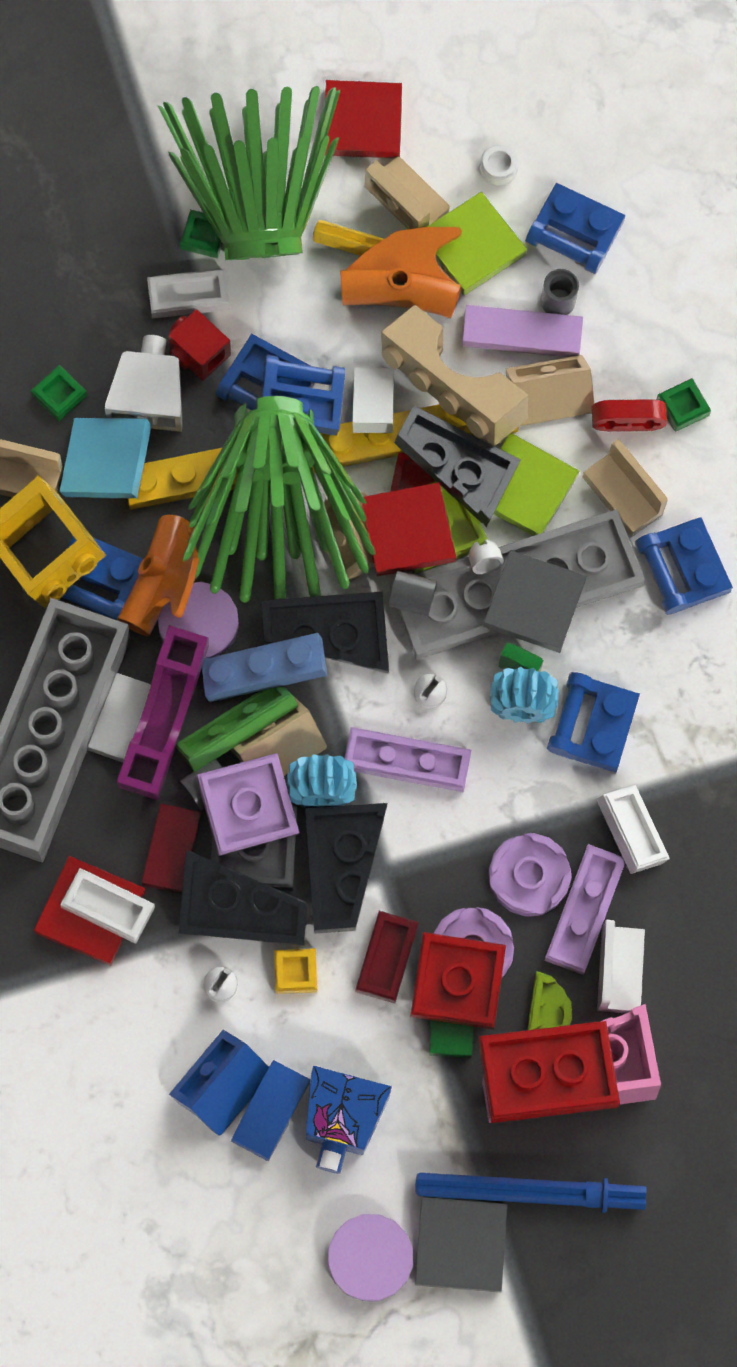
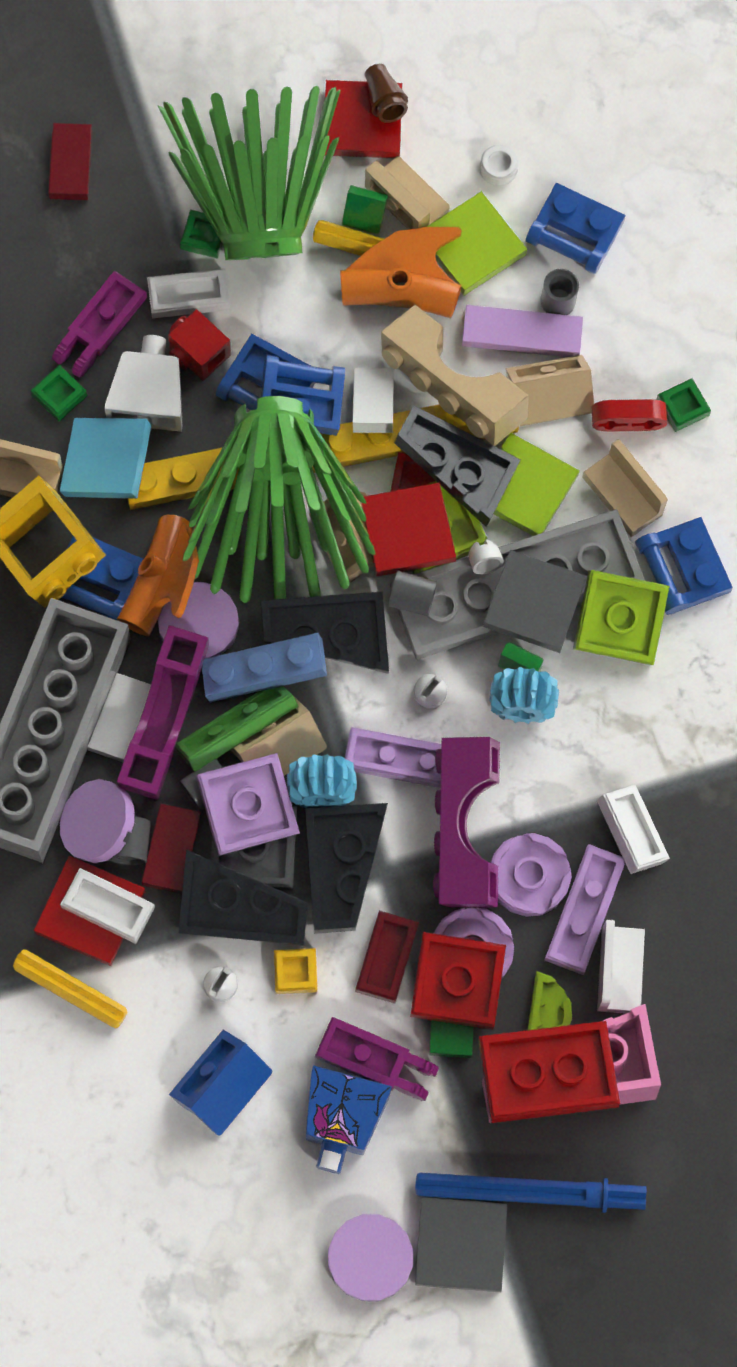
(70, 161): none -> dark red tile
(70, 988): none -> yellow axle
(96, 821): none -> lavender tile
(100, 321): none -> magenta hinge
(136, 845): none -> dark grey beam
(270, 1110): blue slope -> none
(364, 209): none -> green tile
(372, 1057): none -> magenta hinge
(385, 95): none -> reddish brown cone
(466, 771): none -> magenta arch
(606, 727): blue plate -> none
(621, 617): none -> lime tile

